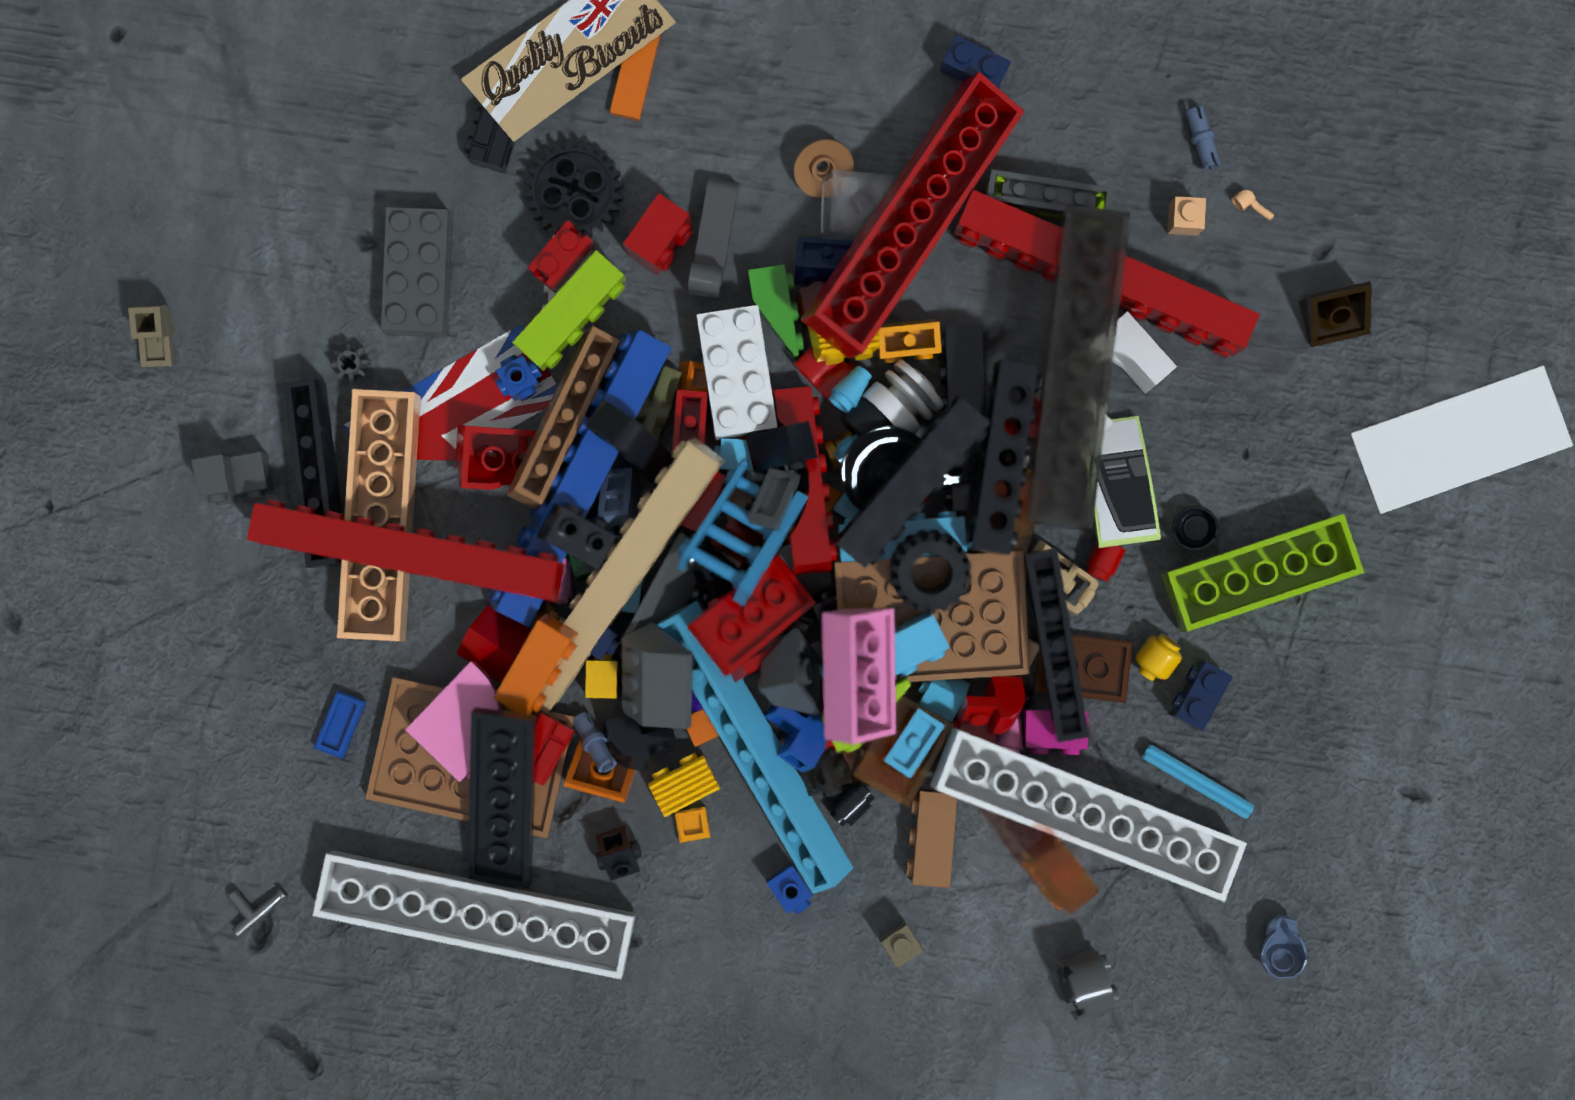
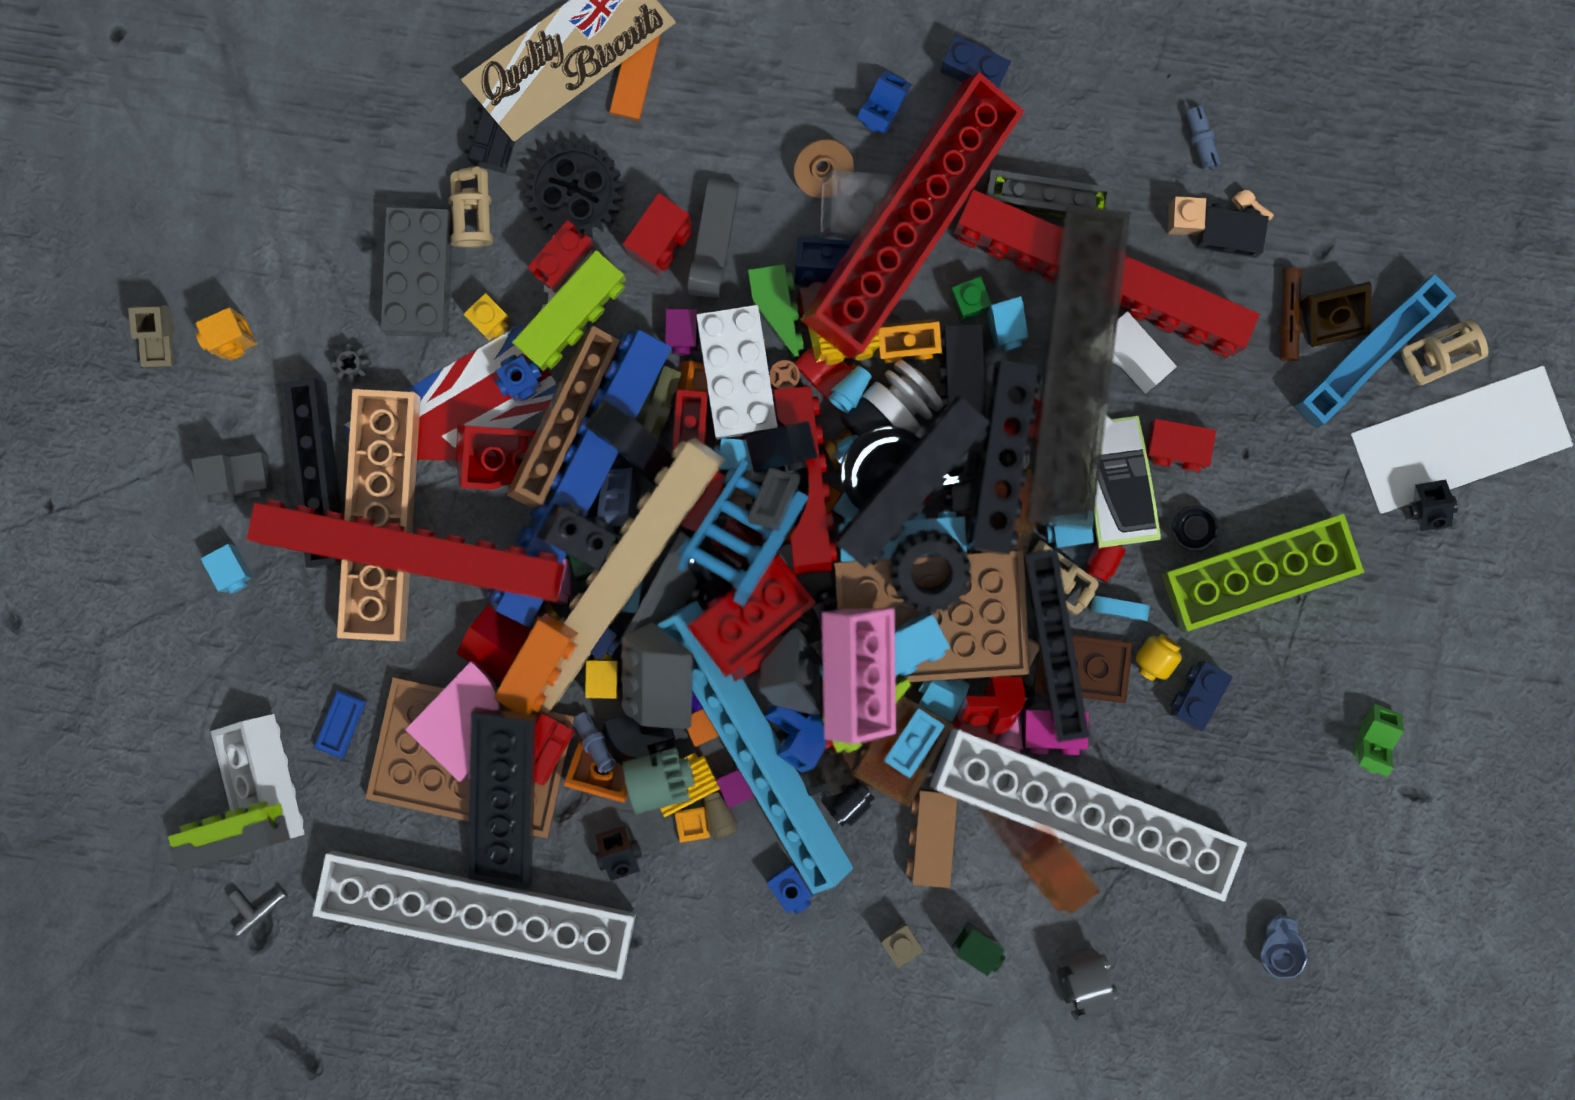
(225, 334): none -> light orange brick
(227, 569): none -> medium azure brick
(228, 837): none -> piece
(257, 768): none -> white slope
(469, 200): none -> tan piece
(488, 317): none -> yellow brick
(658, 780): none -> sand green gear
(681, 331): none -> magenta brick
(719, 817): none -> dark tan cone
(734, 788): none -> magenta brick
(784, 368): none -> nougat wheel
(884, 102): none -> blue brick
(970, 299): none -> green brick
(979, 949): none -> dark green brick
(1007, 324): none -> medium azure slope
(1067, 537): none -> medium azure brick
(1120, 608): none -> medium azure beam
(1180, 445): none -> red brick
(1198, 781): medium azure axle -> none
(1233, 231): none -> black brick
(1289, 349): none -> reddish brown pin
(1374, 350): none -> dark azure arch
(1377, 739): none -> bright green brick
(1433, 505): none -> black brick
(1438, 354): none -> tan piece

